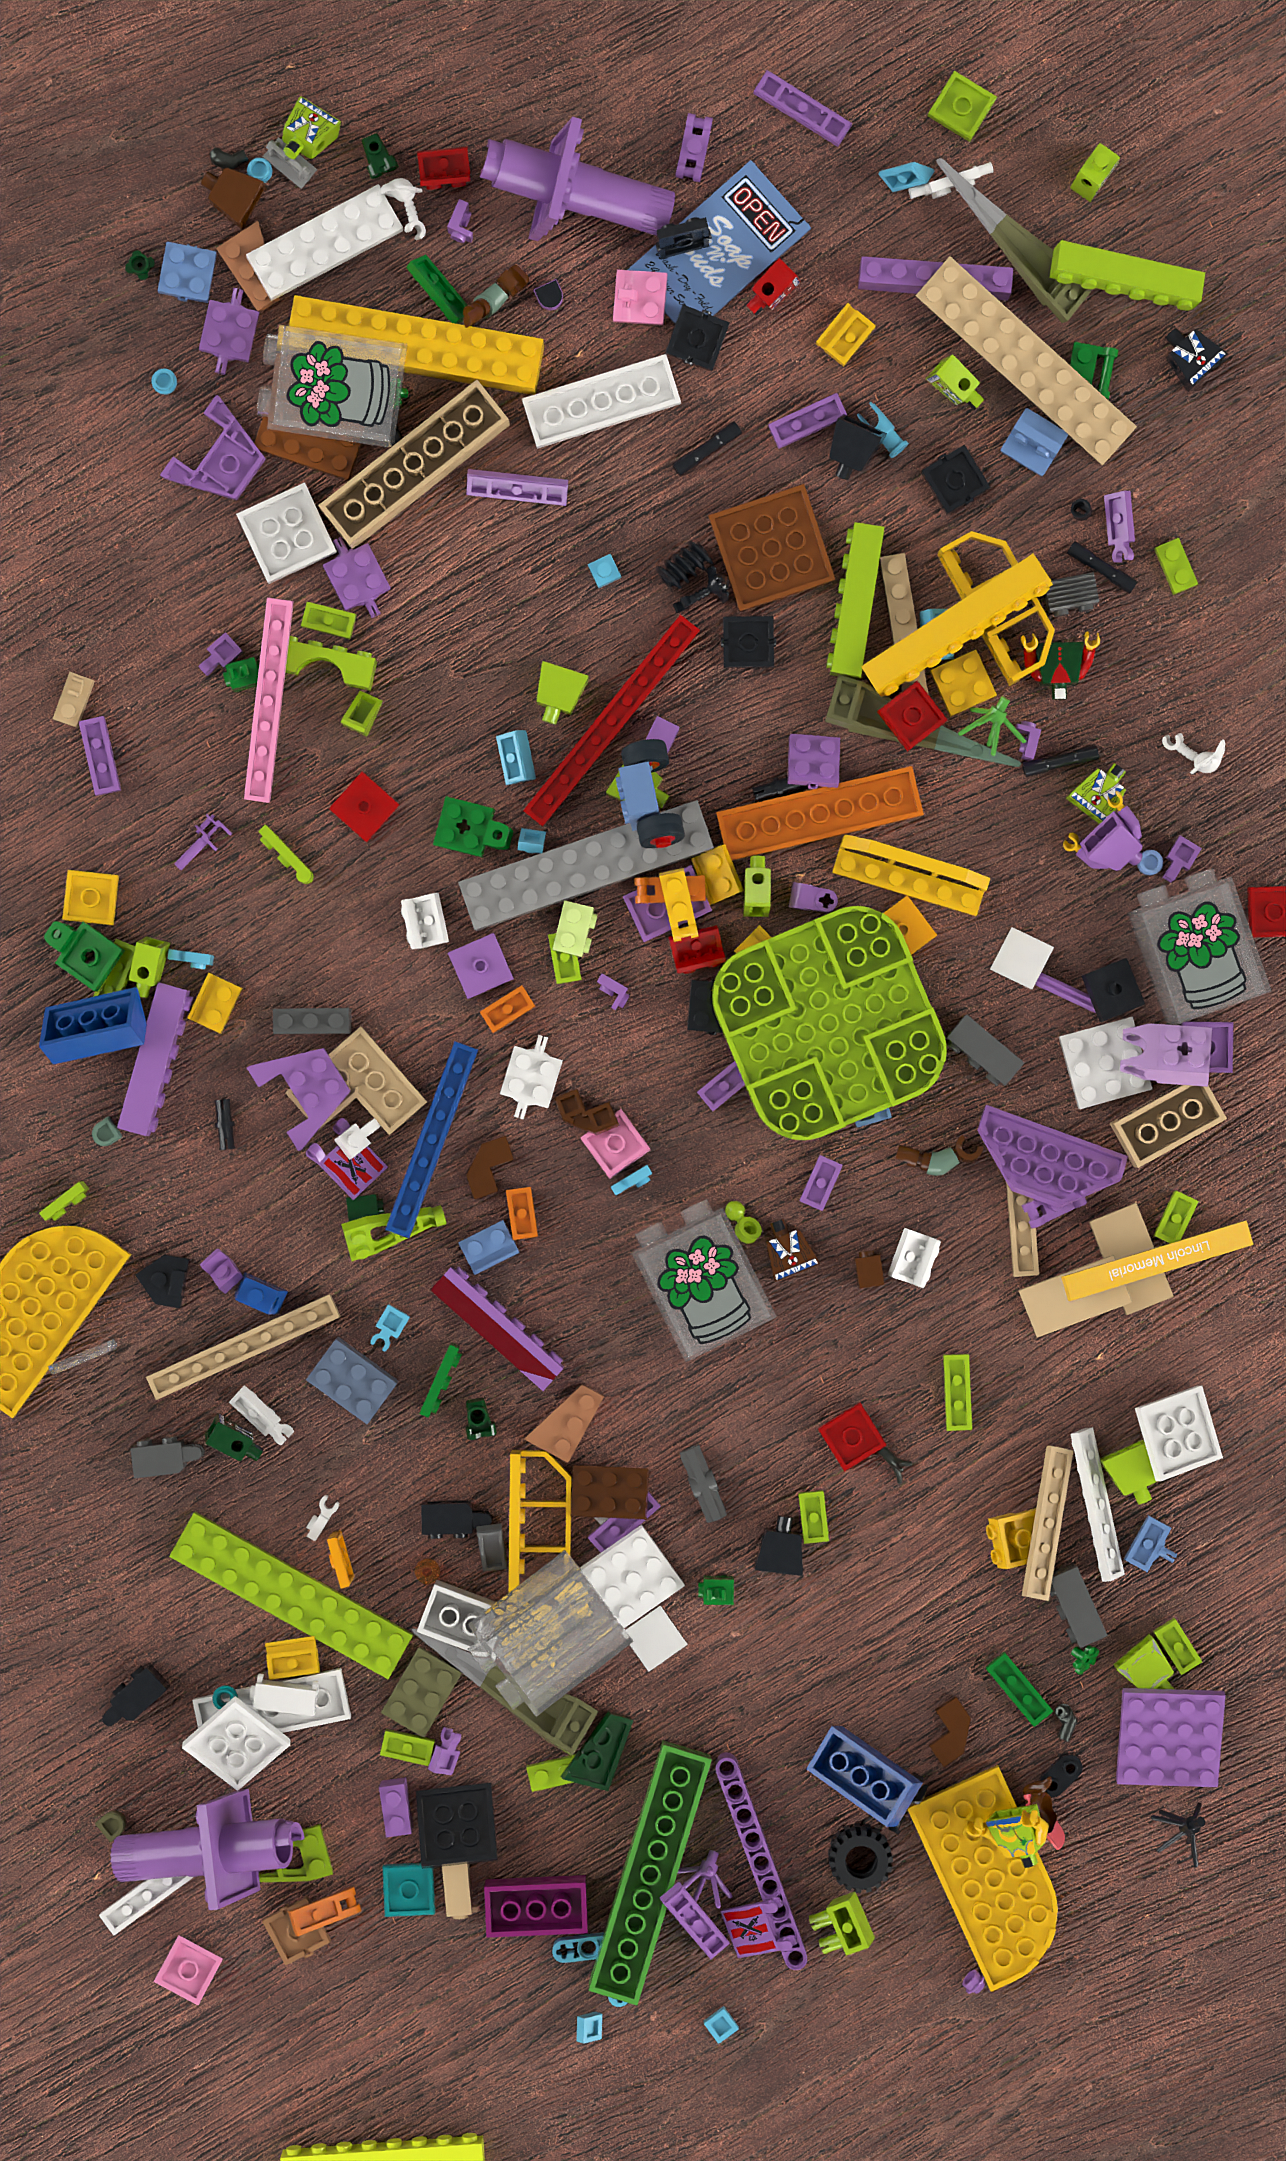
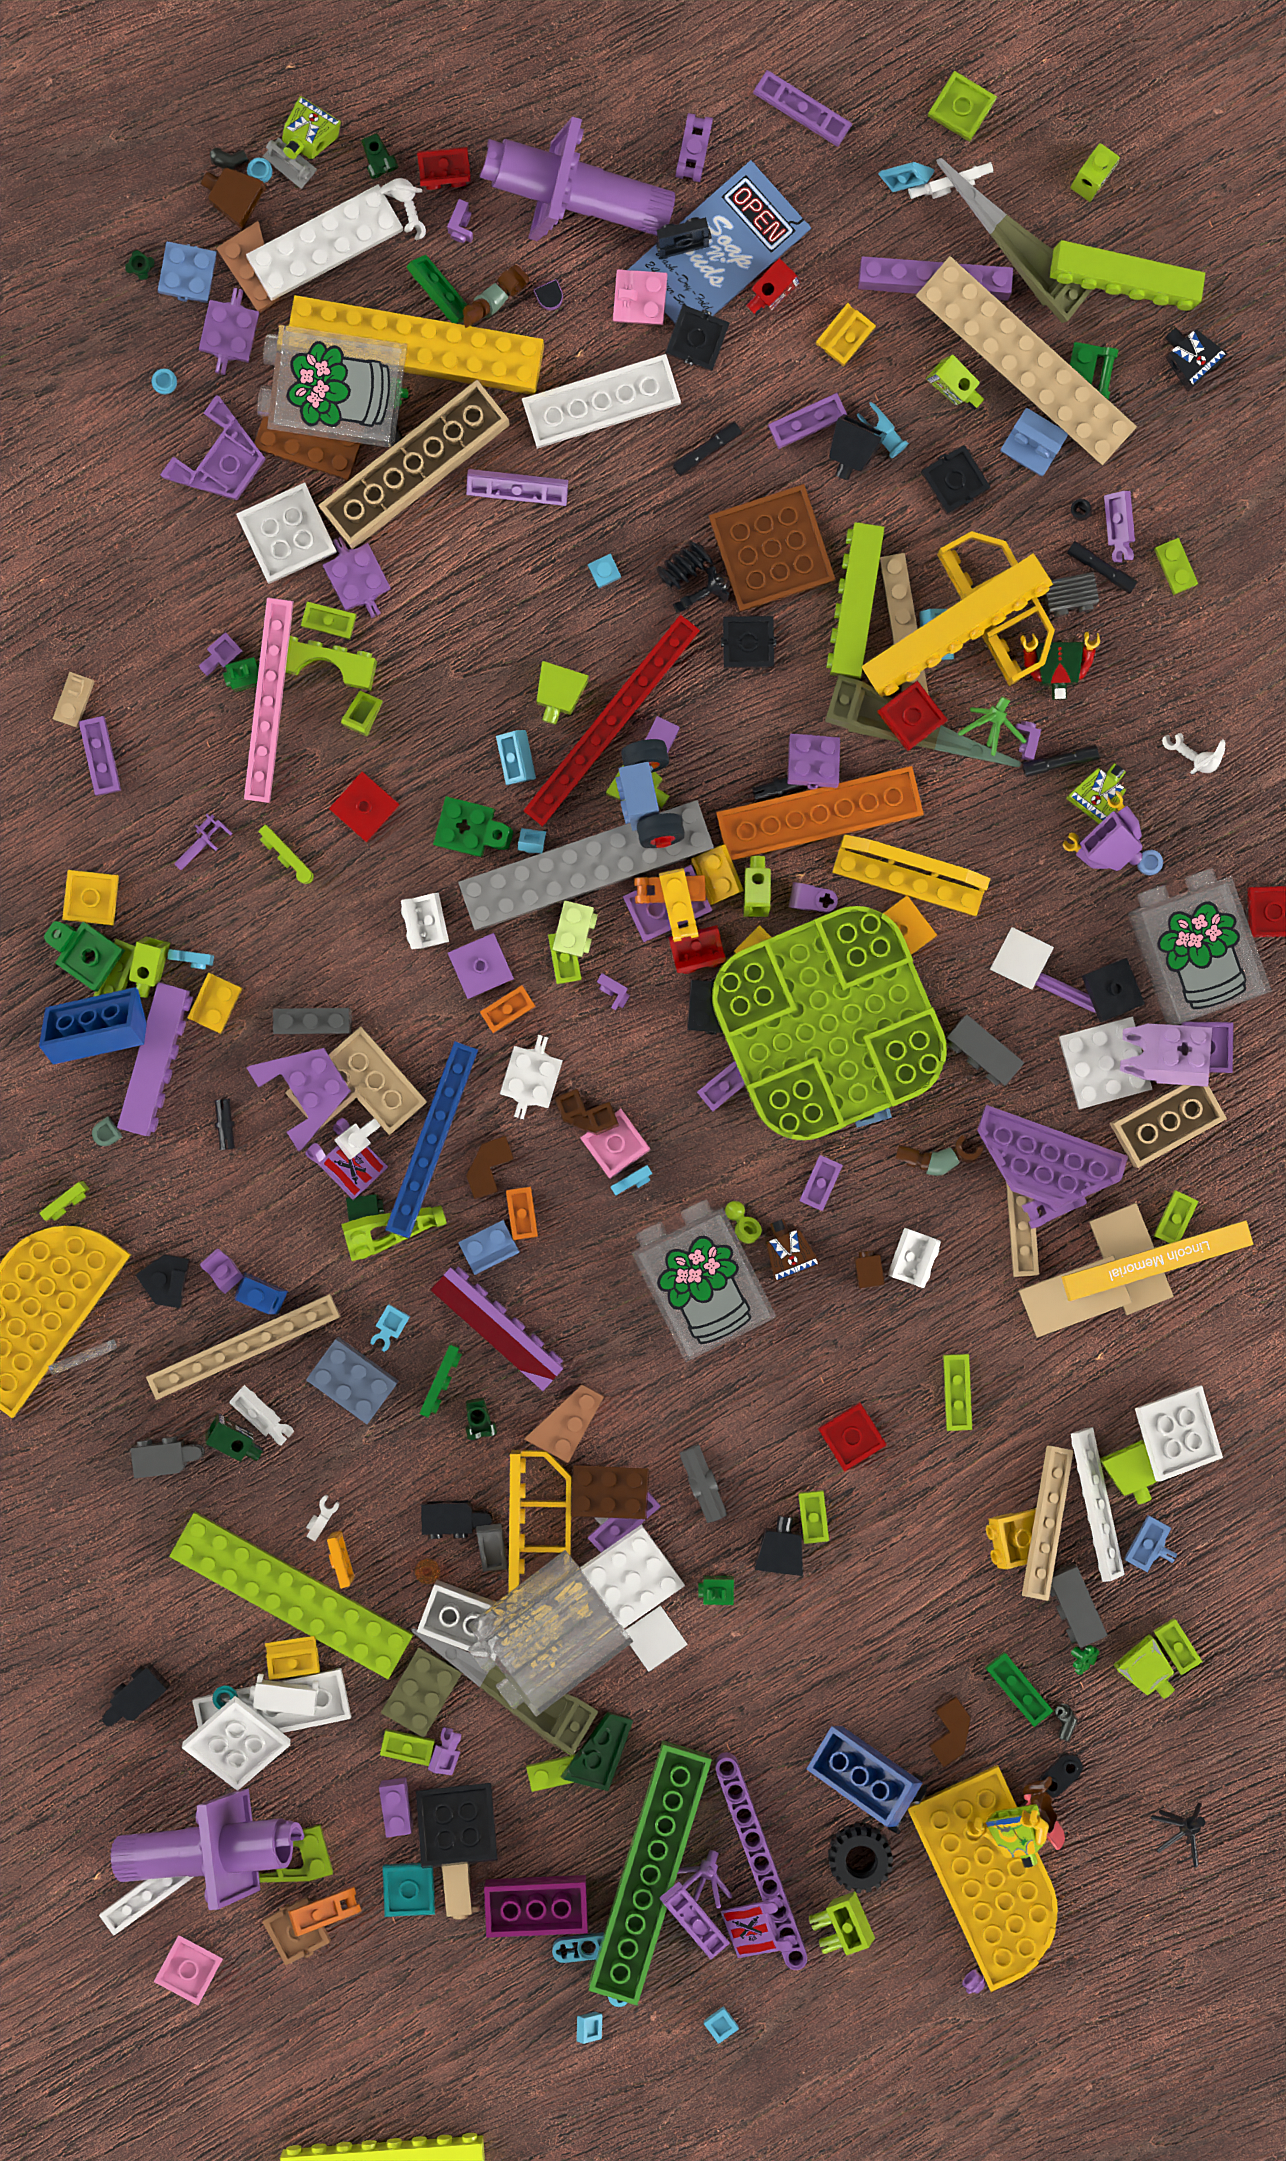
(111, 1824): olive tile -> none
(895, 1463): pearl dark grey bar -> none
(963, 683): yellow plate -> none
(1170, 1737): medium lavender plate -> none
(1182, 856): medium lavender plate -> none

